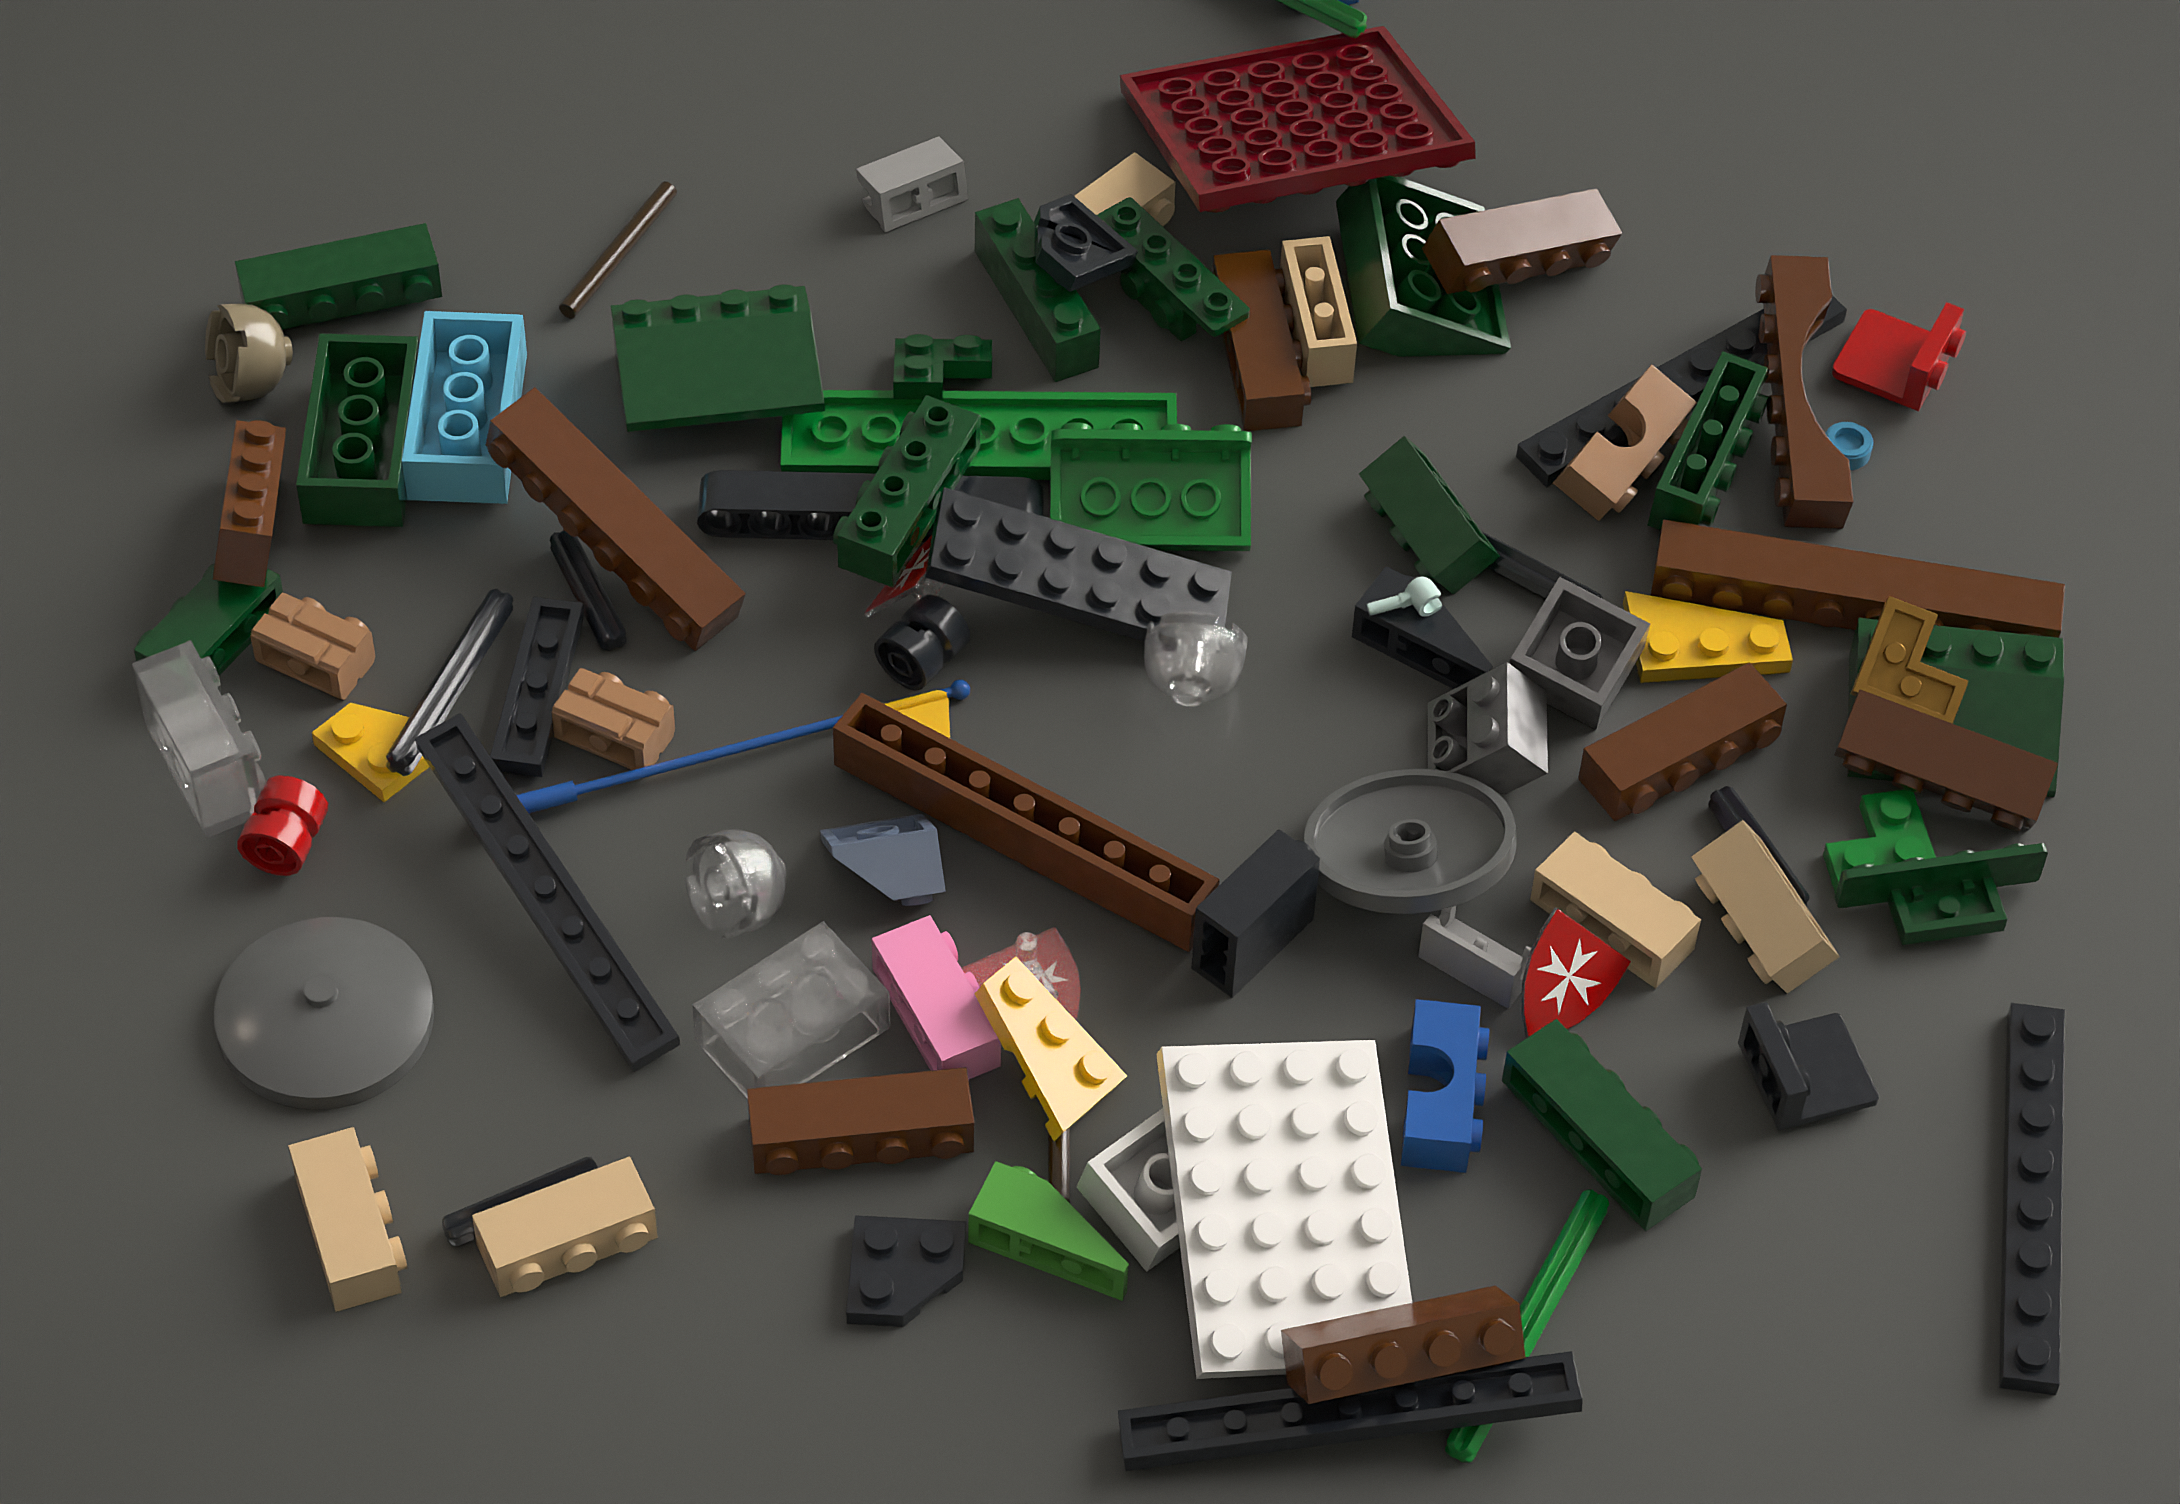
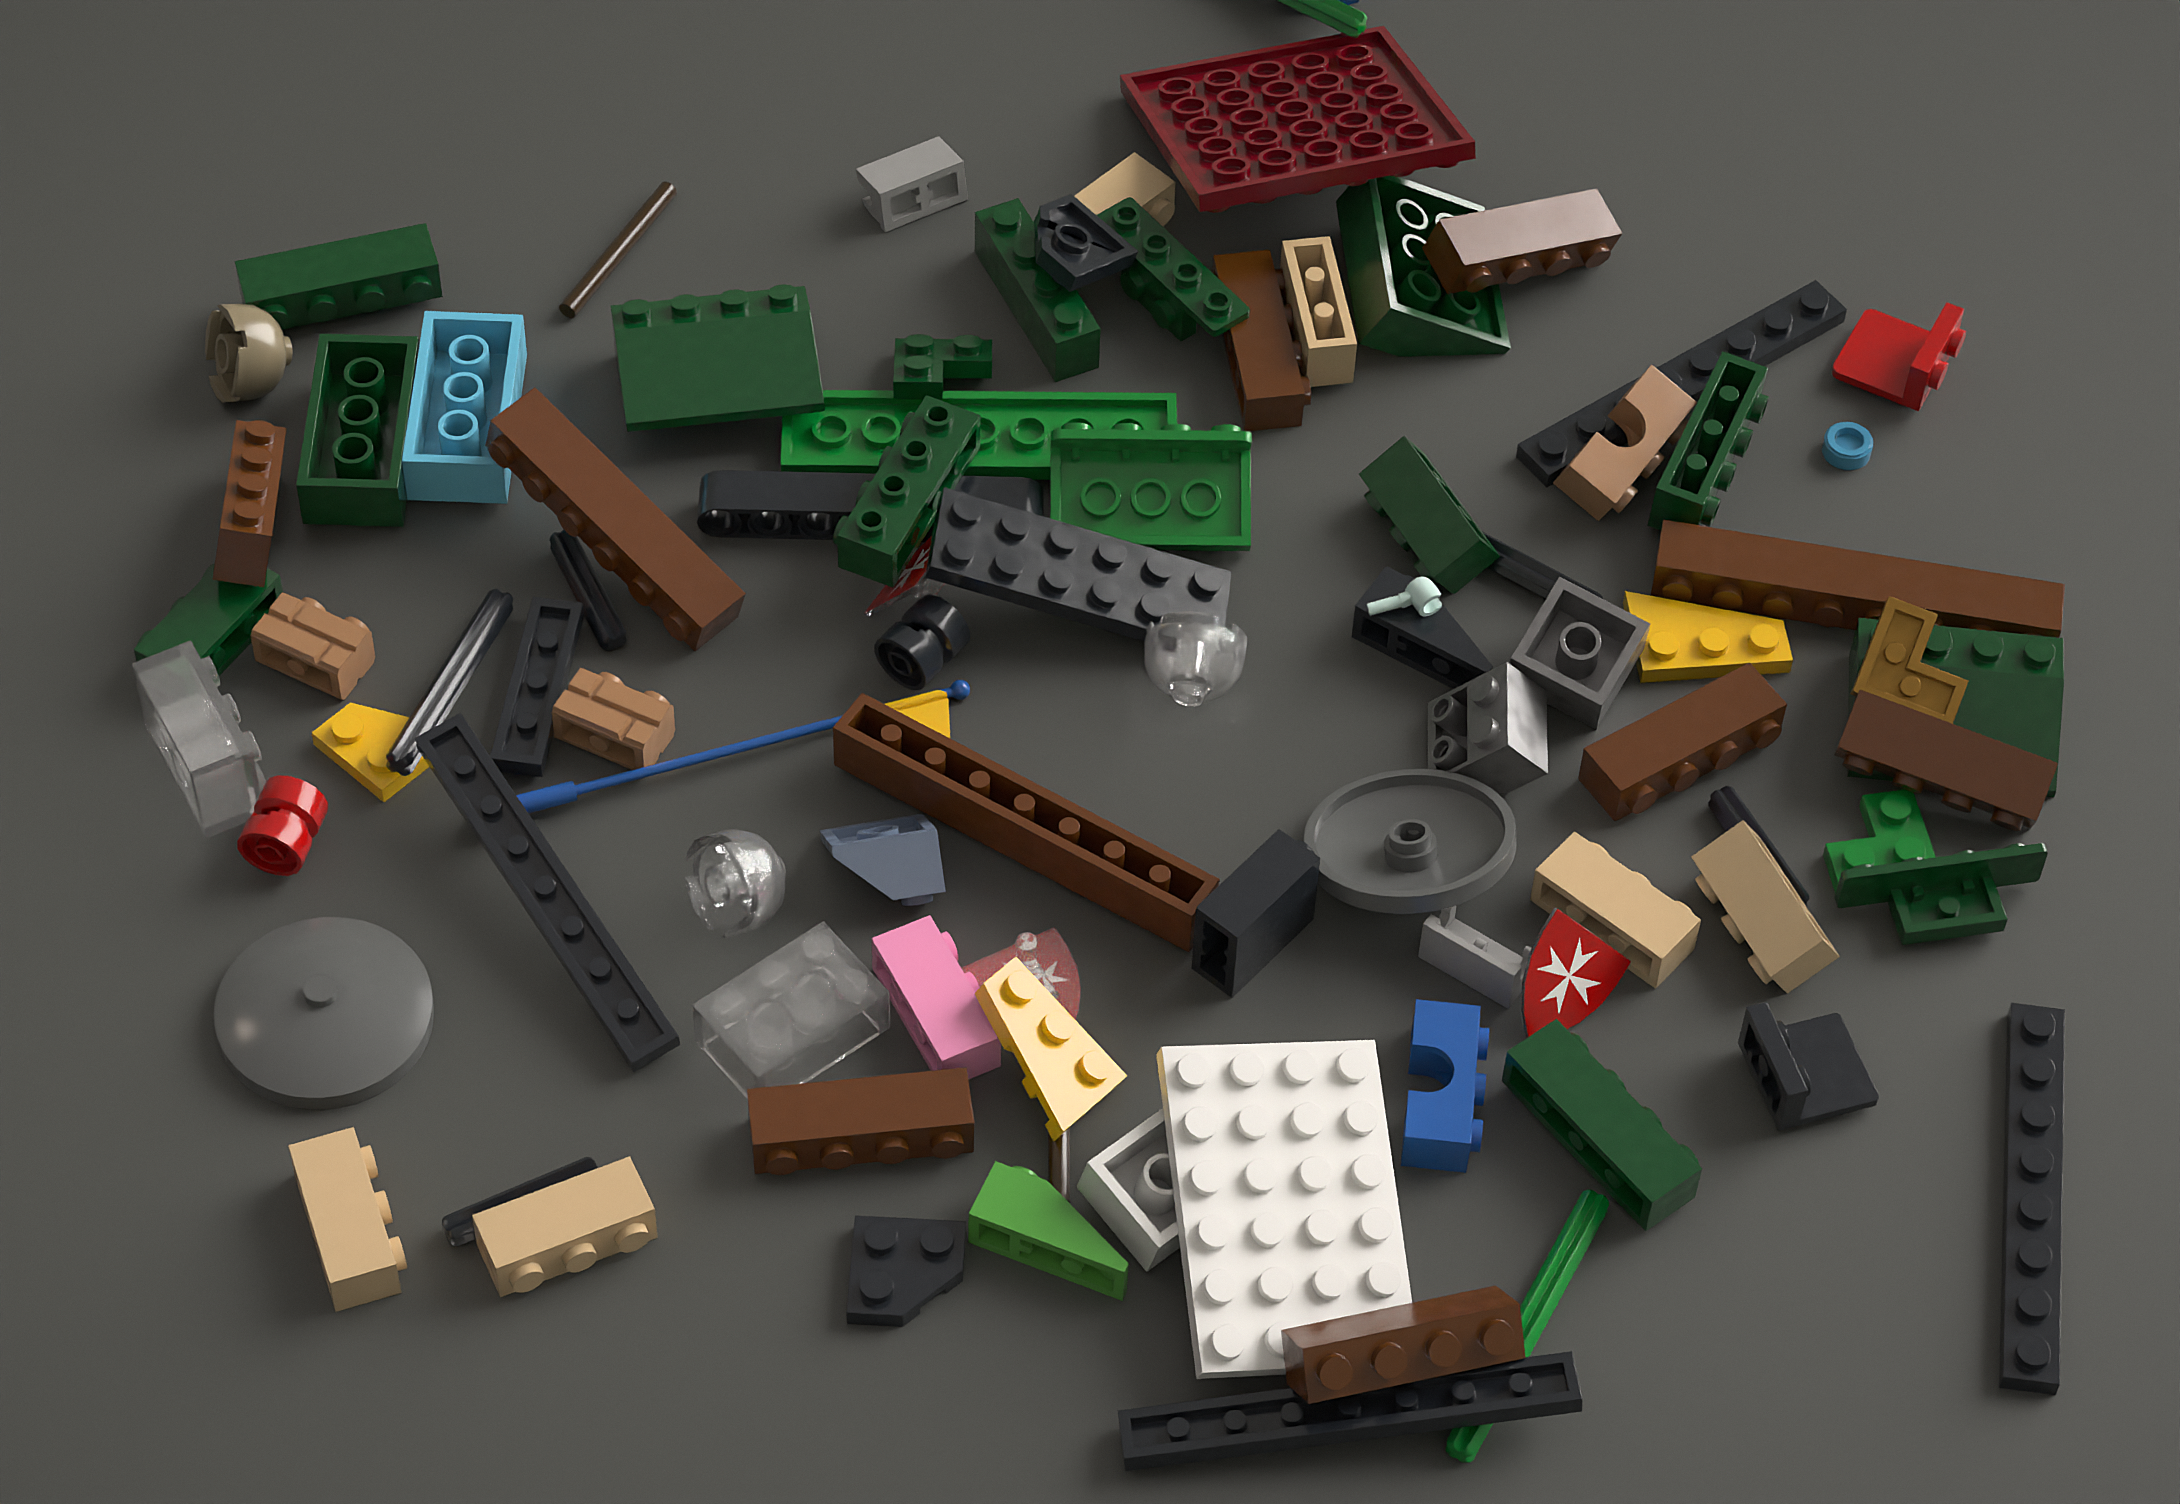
(1812, 470): reddish brown arch -> none

